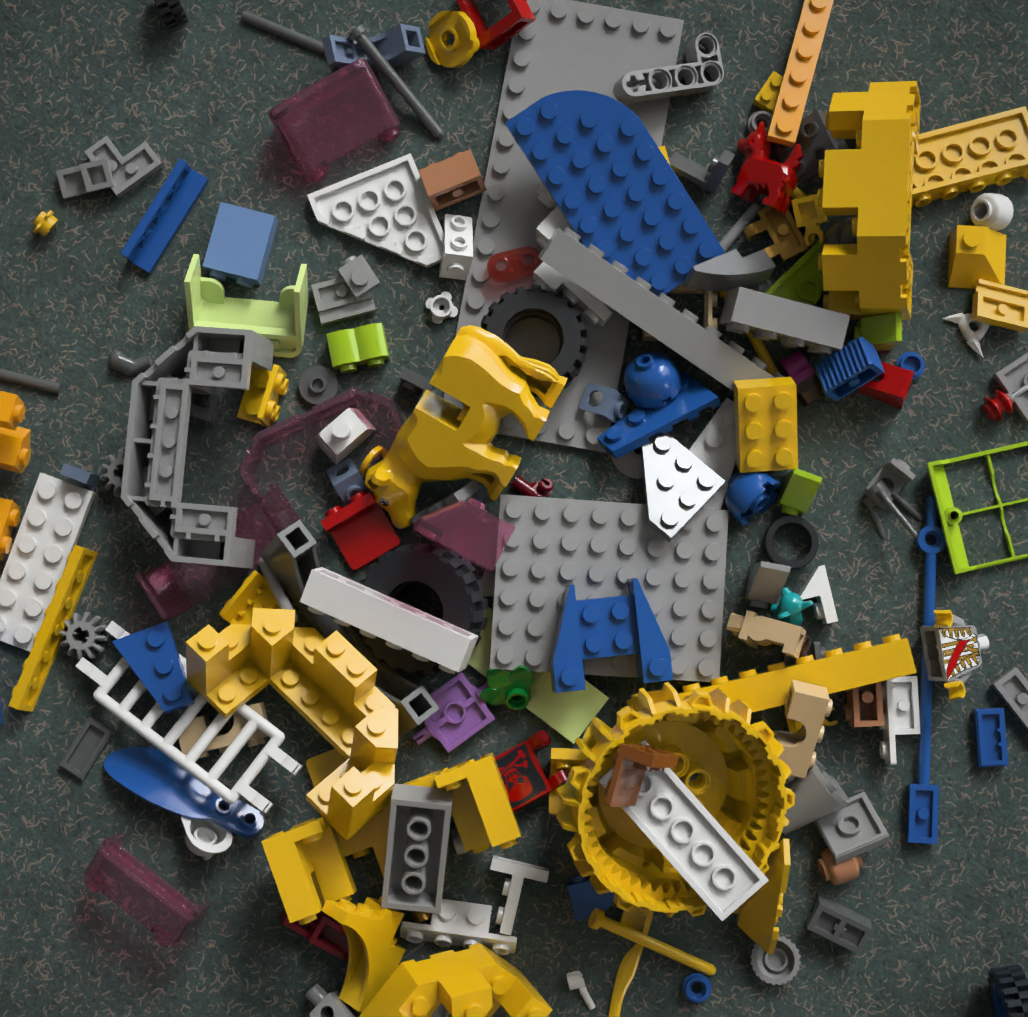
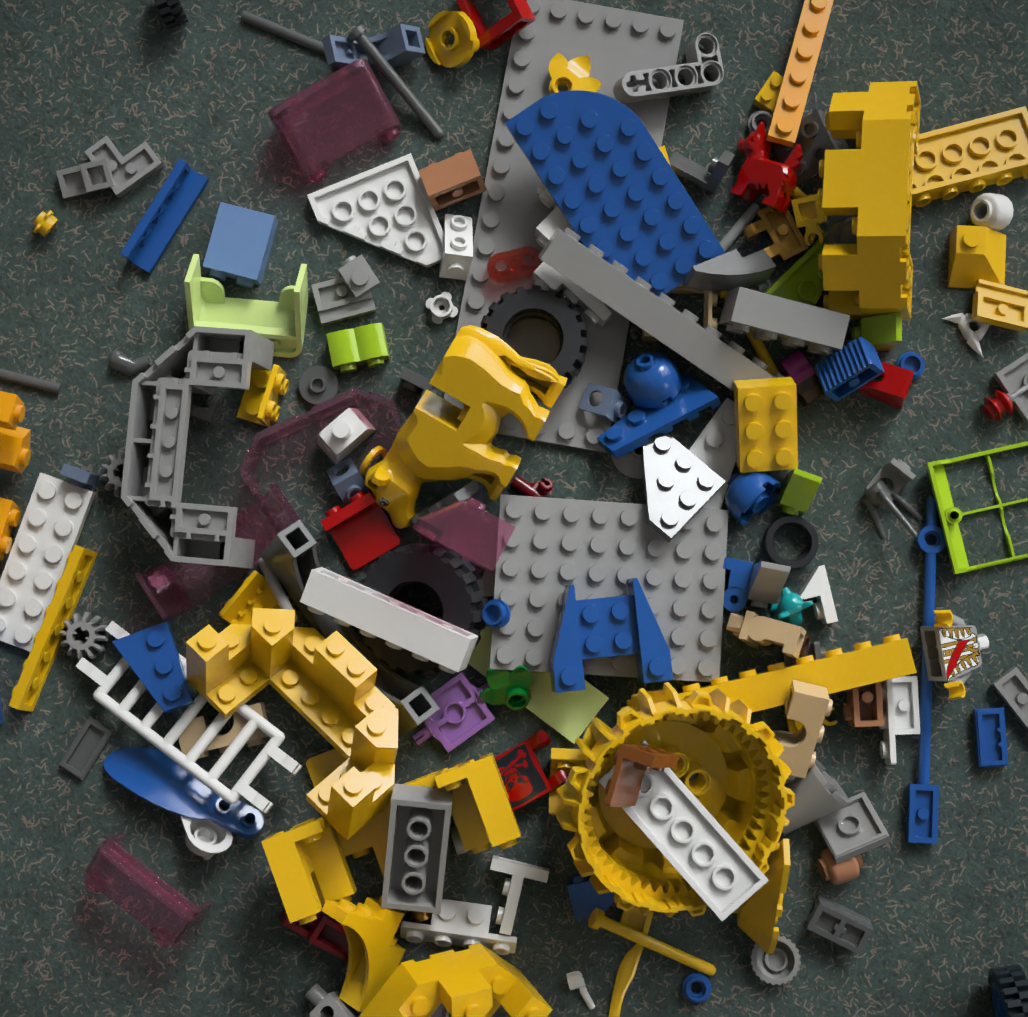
(496, 613): none -> blue plate
(571, 74): none -> yellow plate
(737, 583): none -> blue leg

